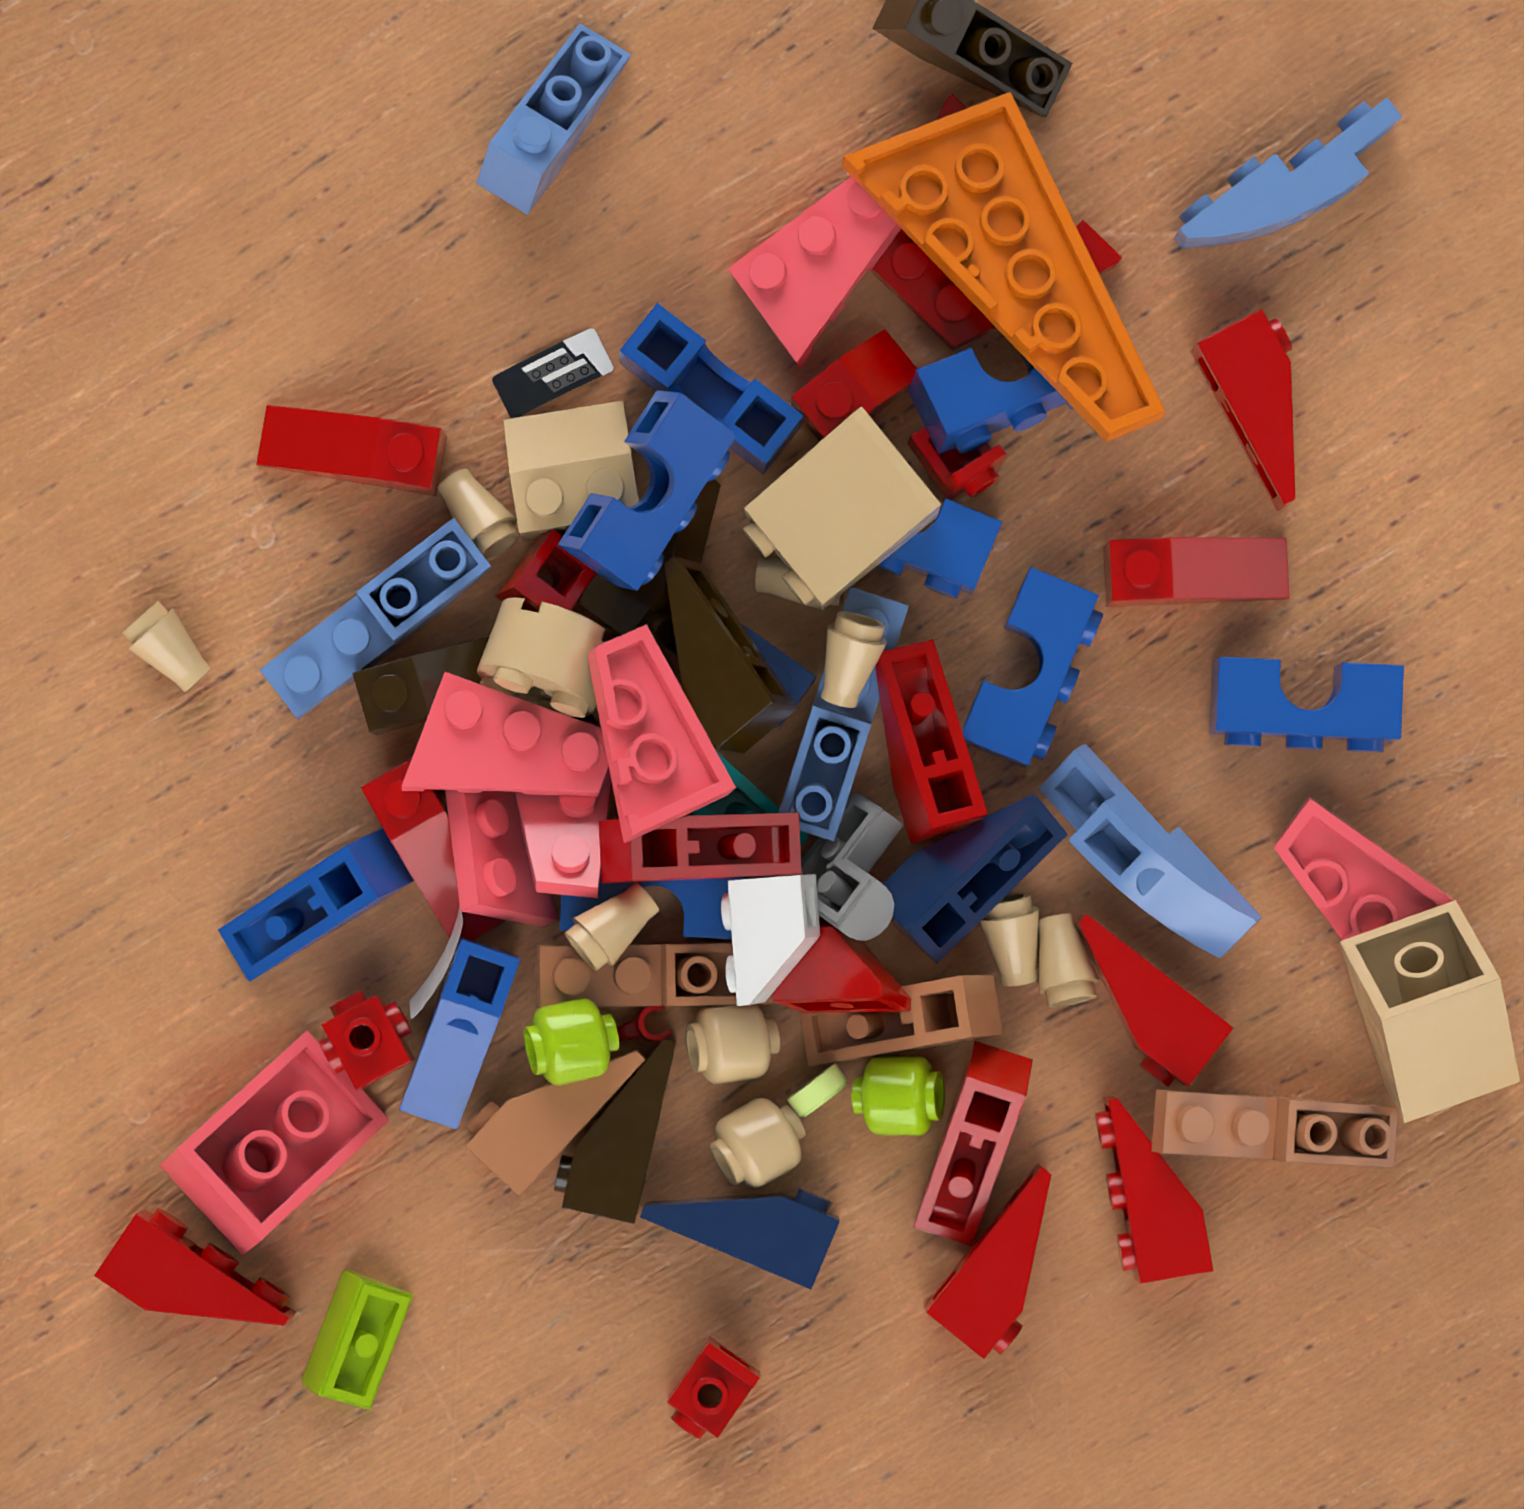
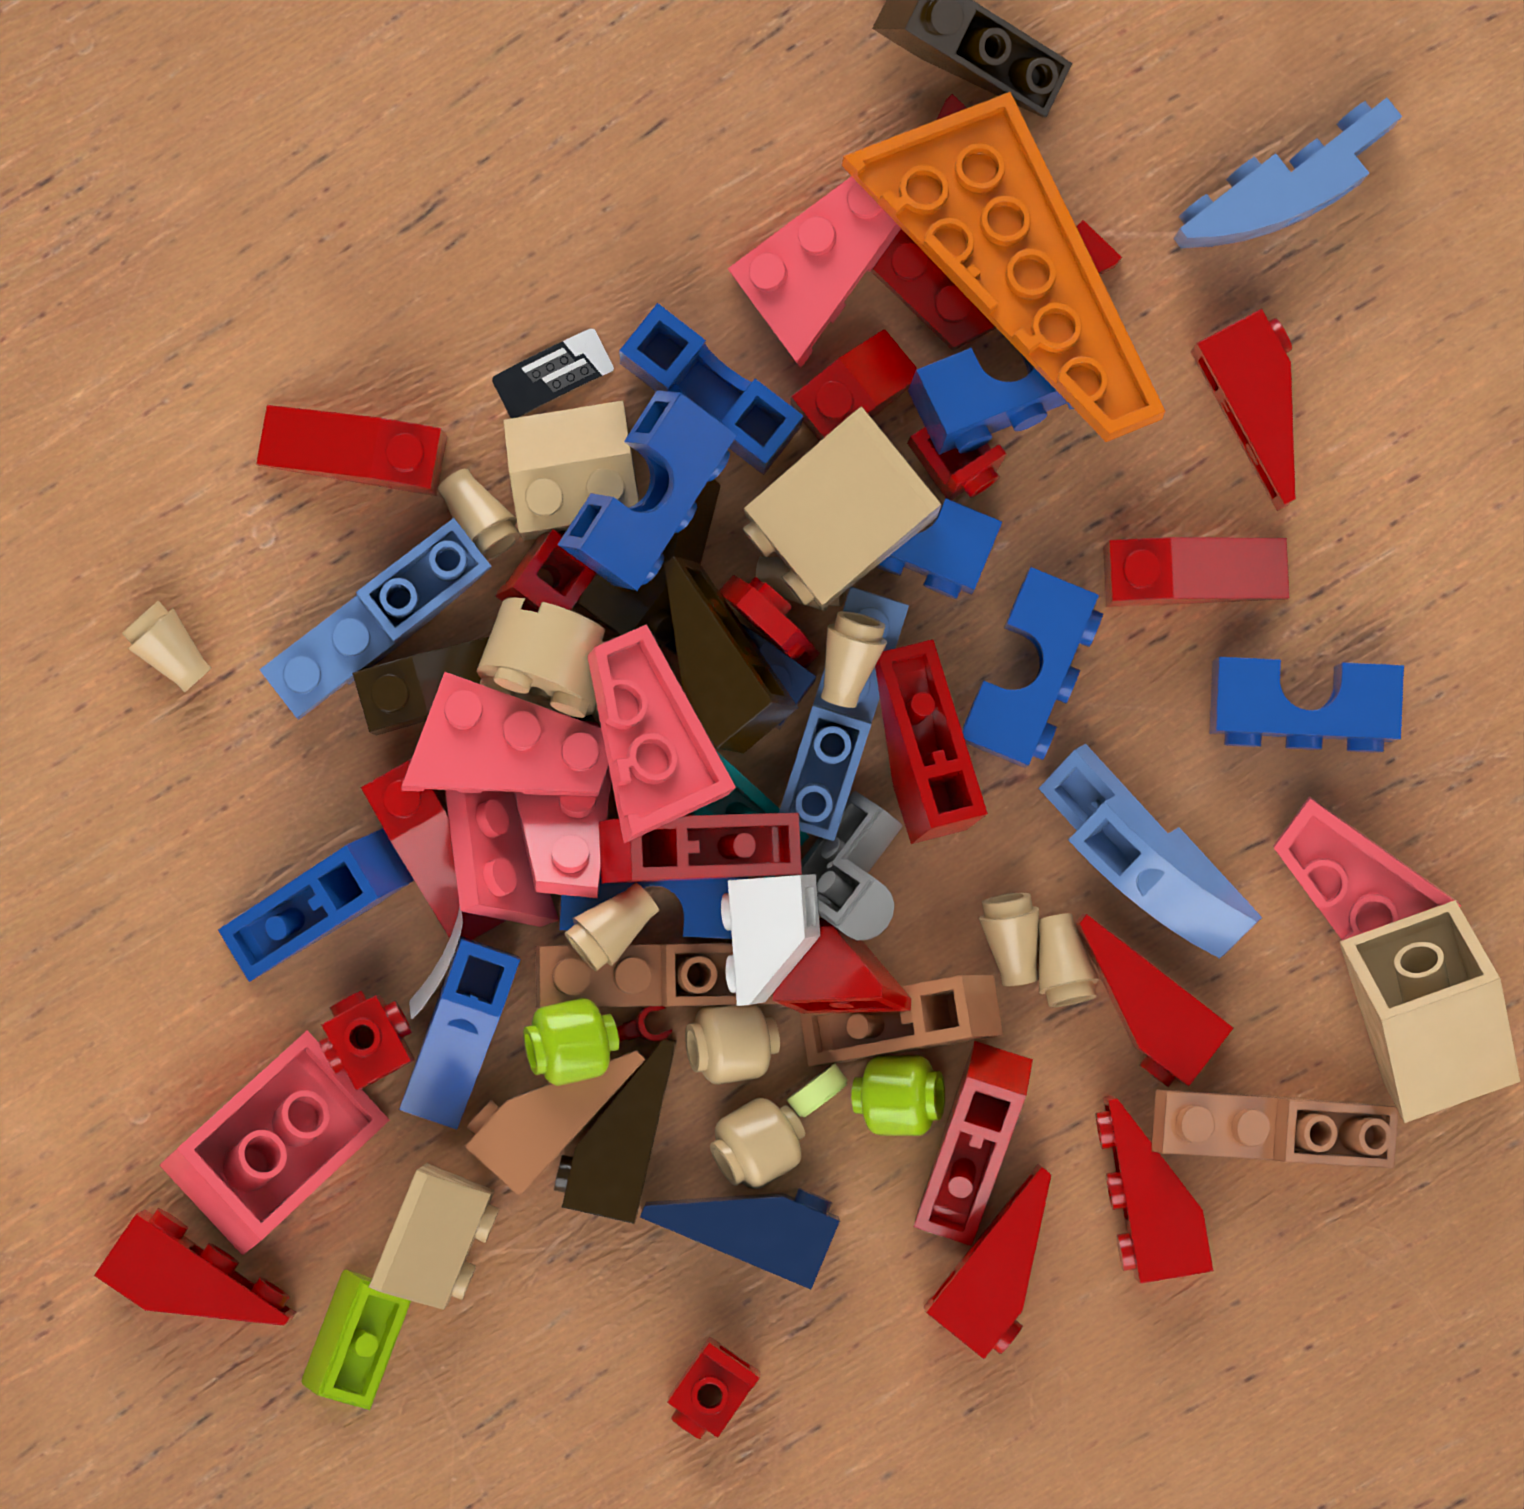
(434, 1238): none -> tan slope
(551, 119): medium blue slope -> none
(767, 613): none -> red wing
(964, 876): dark blue slope -> none

